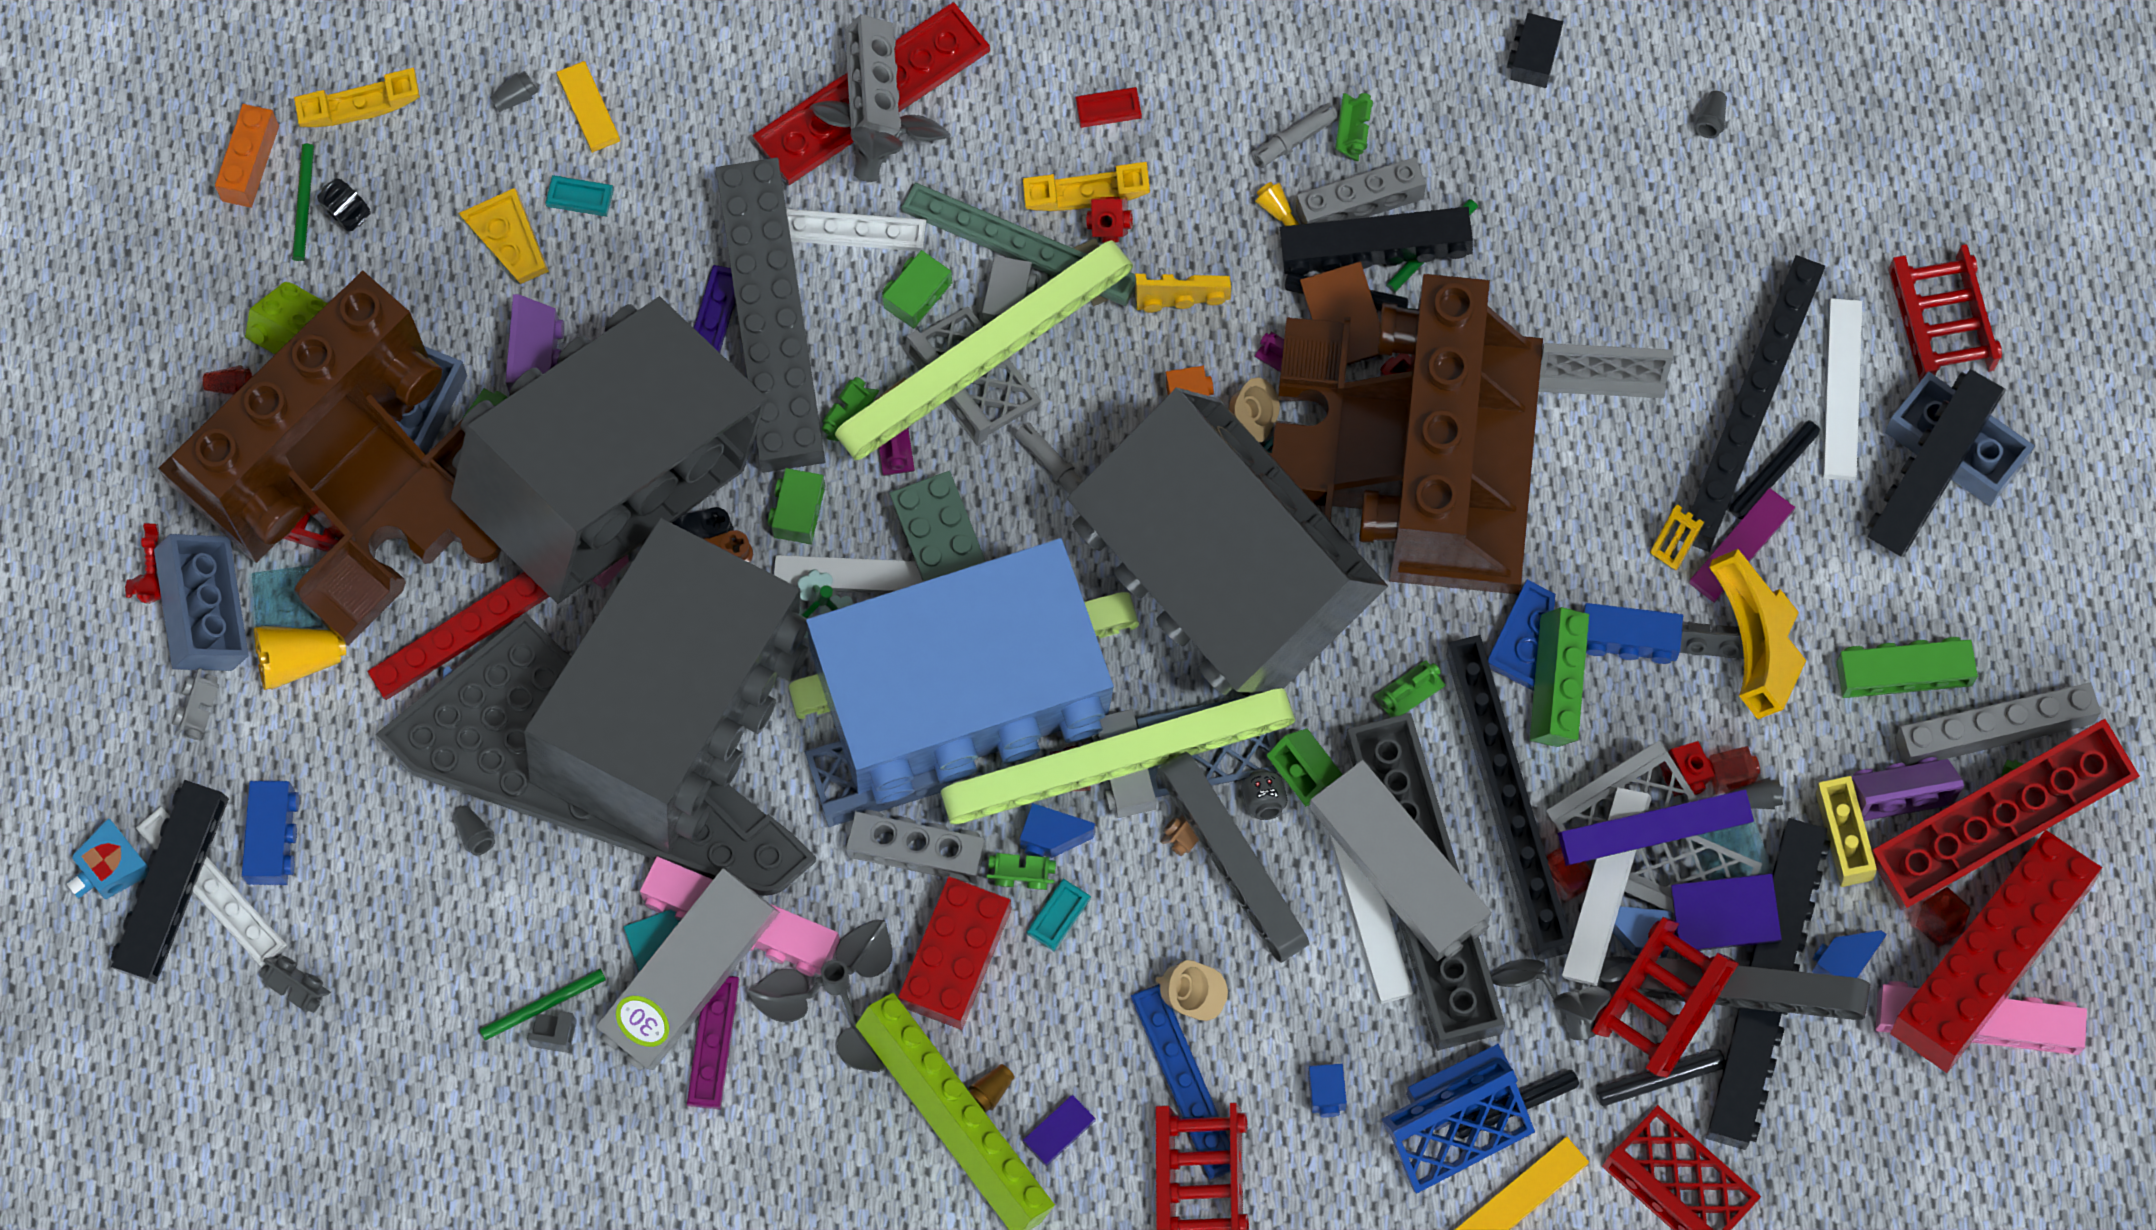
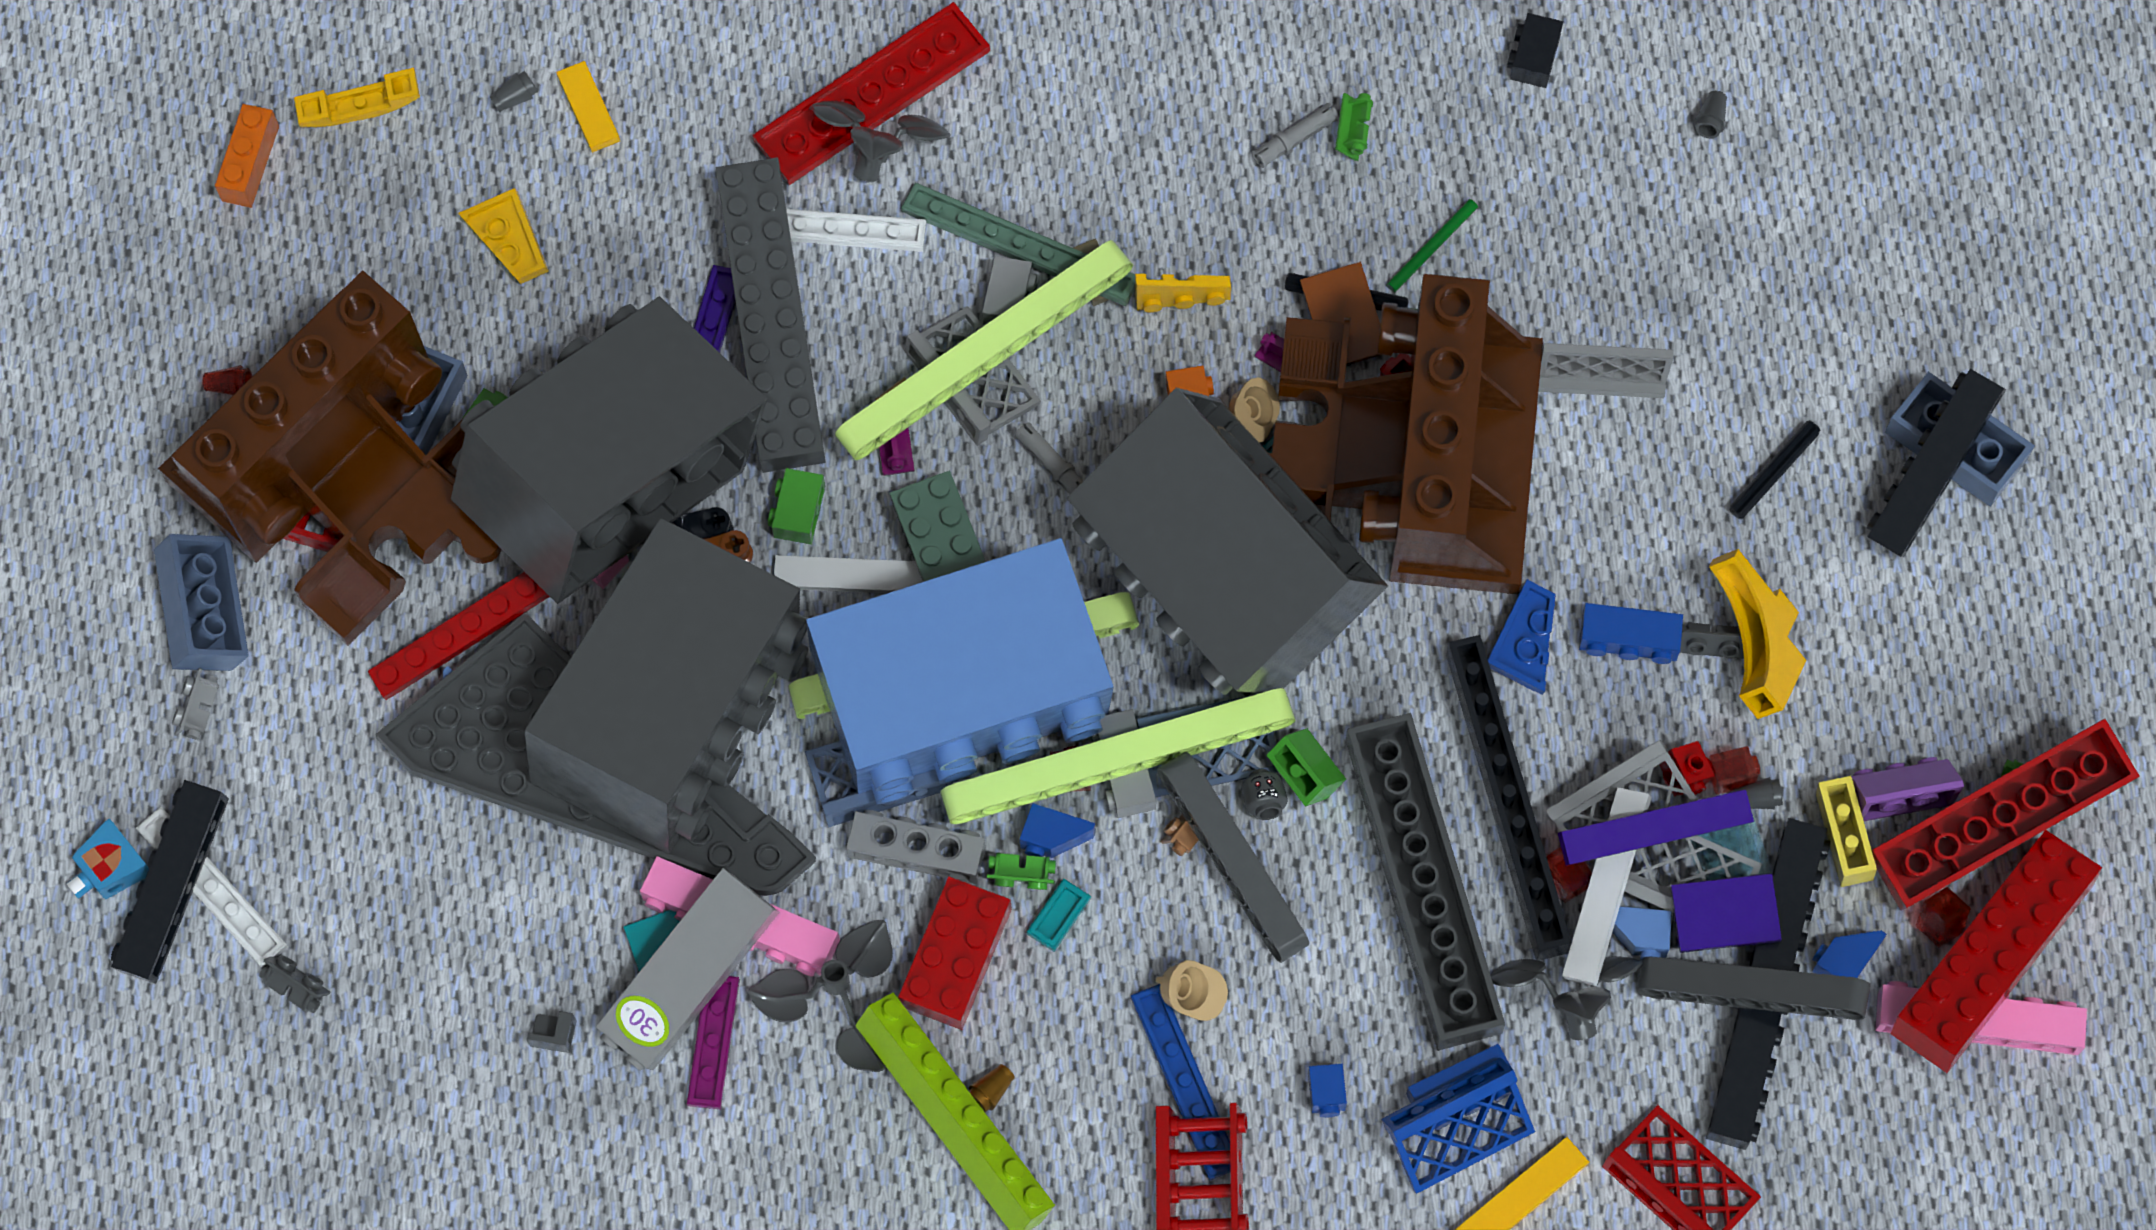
(146, 585): red piece -> none
(269, 833): blue brick -> none
(277, 602): clear light blue plate -> none
(281, 316): lime bracket -> none
(294, 653): yellow cone -> none
(303, 202): green bar -> none
(343, 204): black gear -> none
(473, 831): dark grey cone -> none
(532, 338): medium lavender slope -> none
(542, 1004): green bar -> none
(579, 196): teal tile -> none
(818, 591): light aqua plant -> none
(855, 400): bright green hinge -> none
(872, 75): light grey brick -> none
(916, 289): bright green brick -> none
(1059, 1130): dark purple tile -> none
(1072, 193): yellow slope -> none
(1108, 107): red tile -> none
(1118, 211): red brick -> none
(1275, 202): yellow cone -> none
(1363, 194): light grey brick -> none
(1374, 931): white tile -> none
(1377, 240): black brick -> none
(1401, 861): light grey brick -> none
(1410, 689): bright green hinge -> none
(1531, 1097): black axle -> none
(1559, 677): bright green brick -> none
(1649, 1082): black axle -> none
(1681, 1026): red fence -> none
(1686, 521): yellow tile -> none
(1748, 537): magenta tile -> none
(1754, 399): black brick -> none
(1842, 389): white tile -> none
(1906, 668): bright green brick -> none
(1920, 333): red fence -> none
(1998, 724): light grey brick -> none

